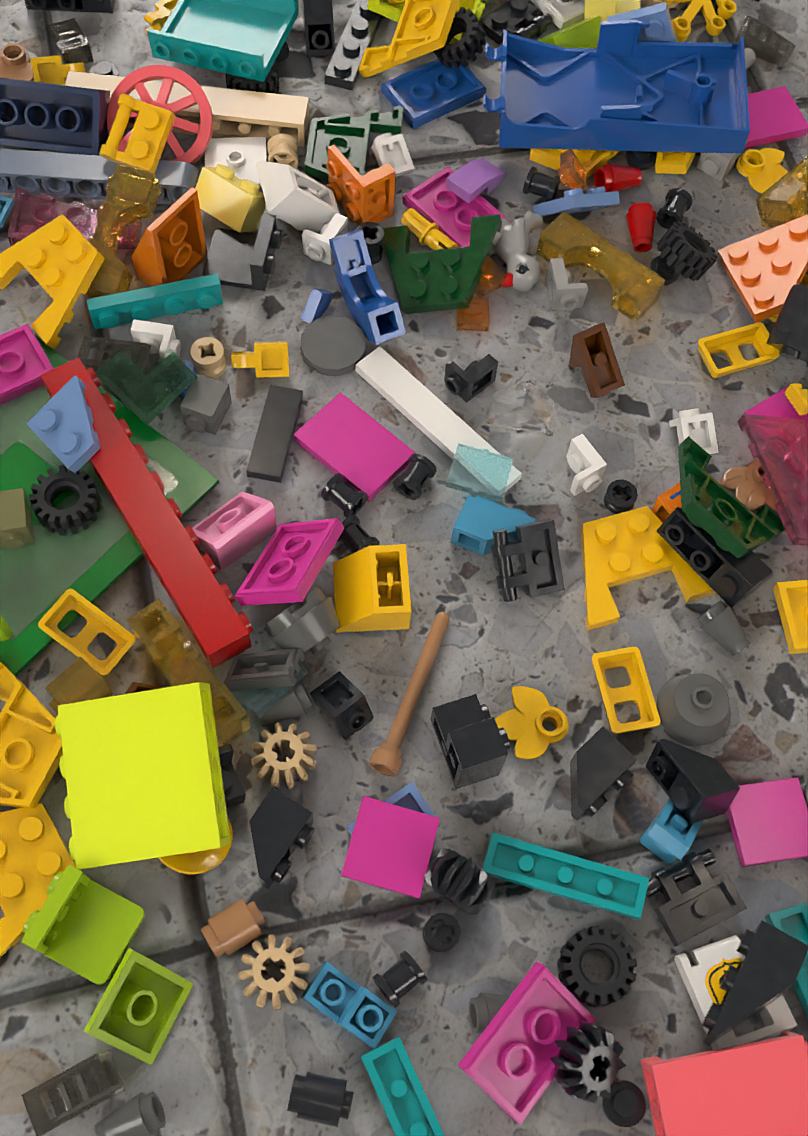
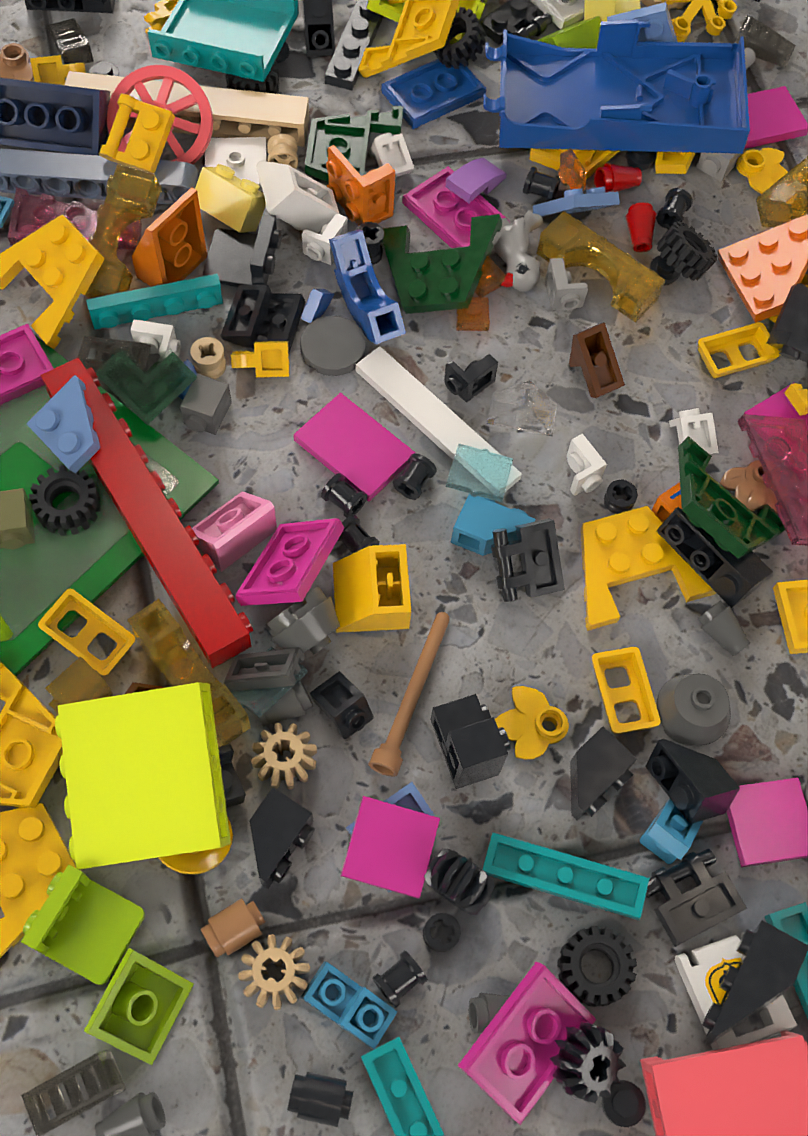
(262, 316): none -> black slope
(275, 433): black tile -> none
(425, 231): yellow axle -> none

